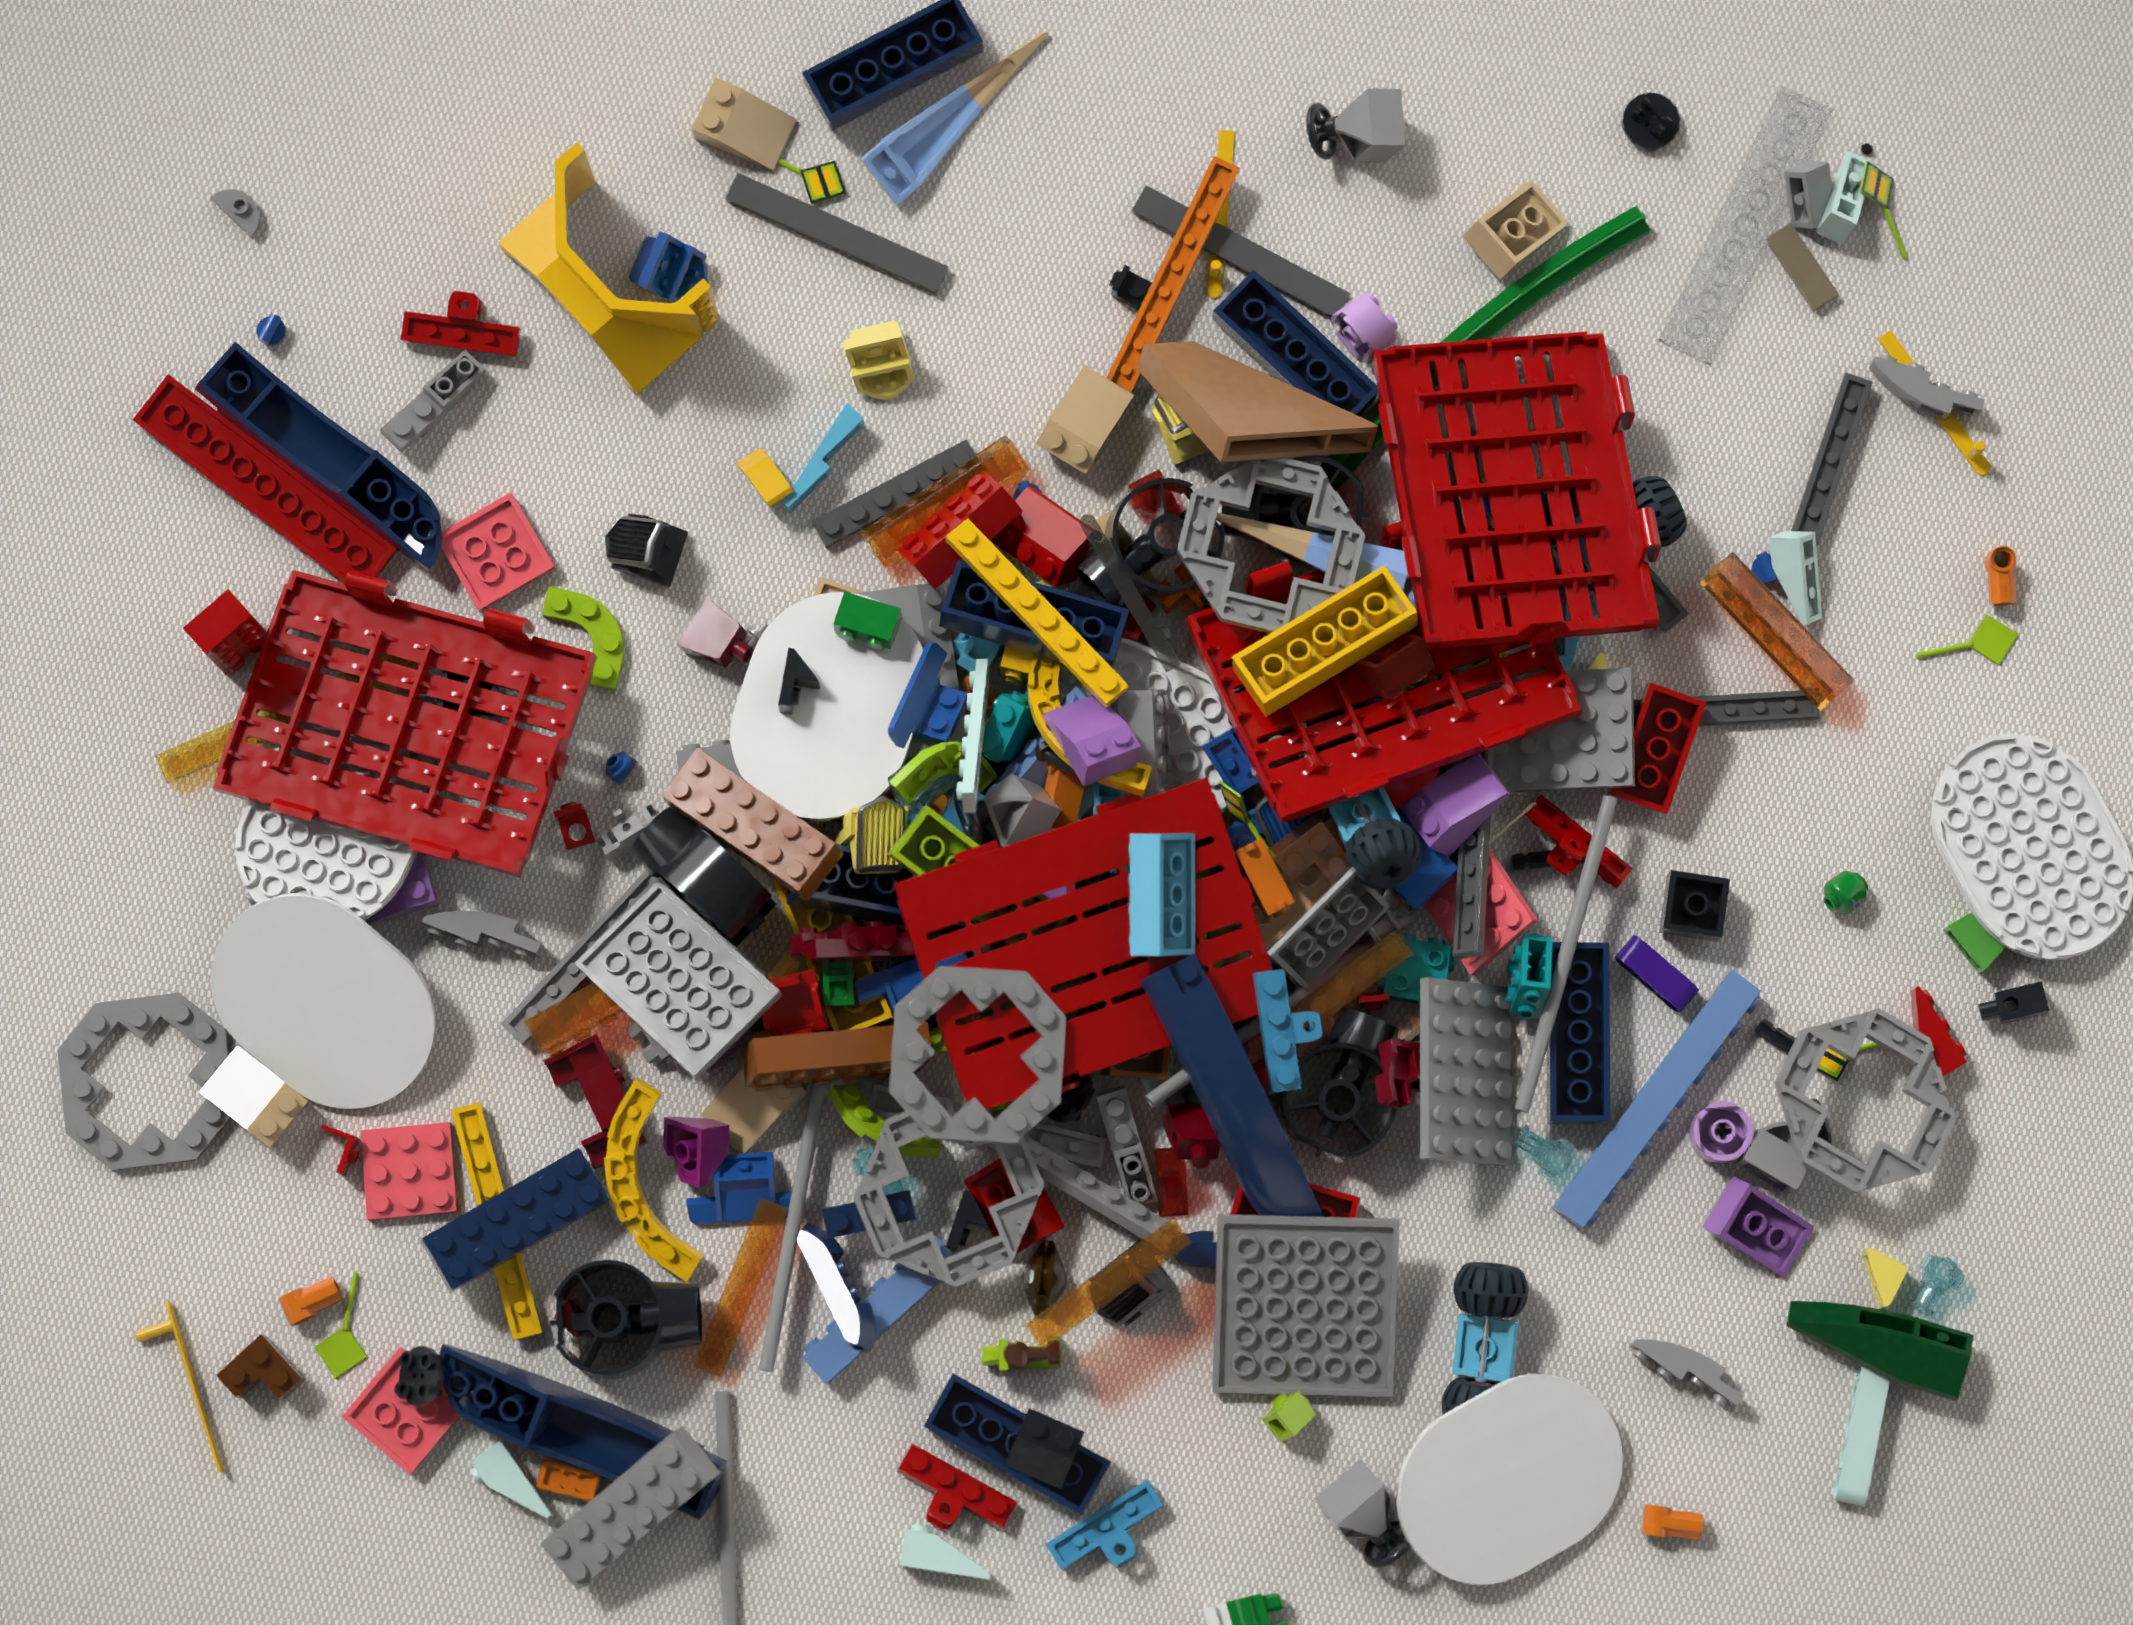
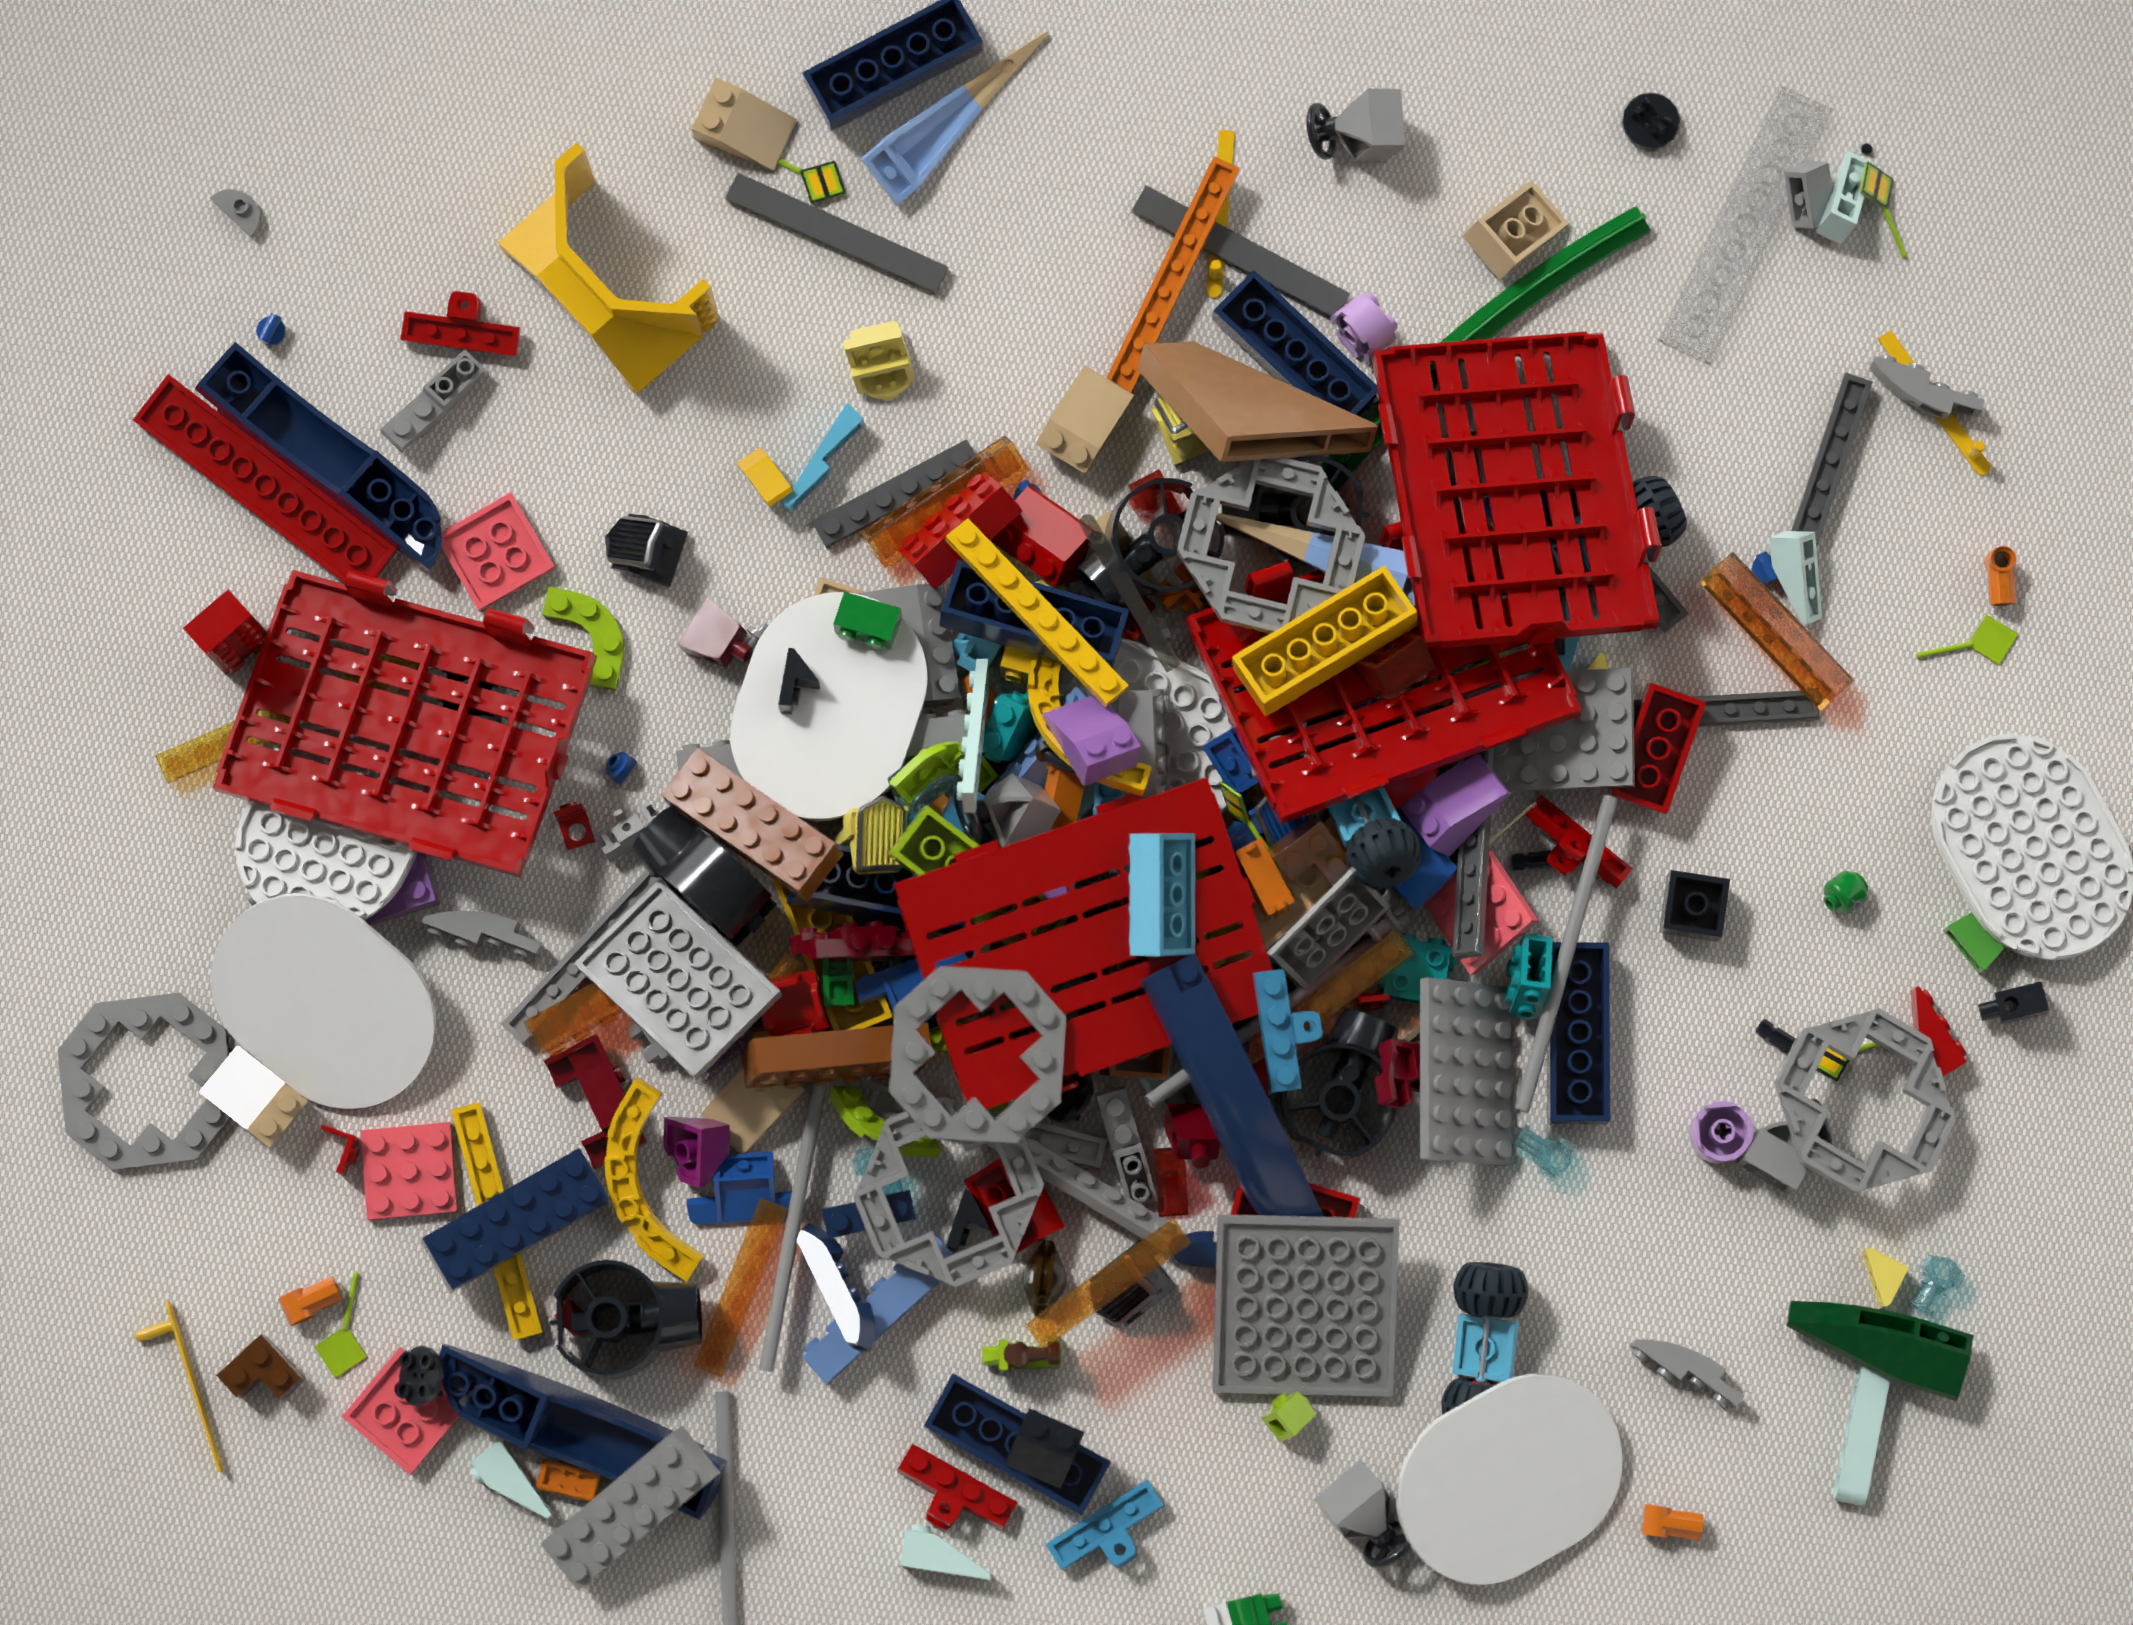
(668, 267): blue piece -> none
(926, 706): blue plate -> none
(1129, 287): black bracket -> none
(1656, 974): dark purple beam -> none
(1656, 1100): medium blue brick -> none
(1758, 1226): medium lavender slope -> none
(1802, 267): dark tan tile -> none

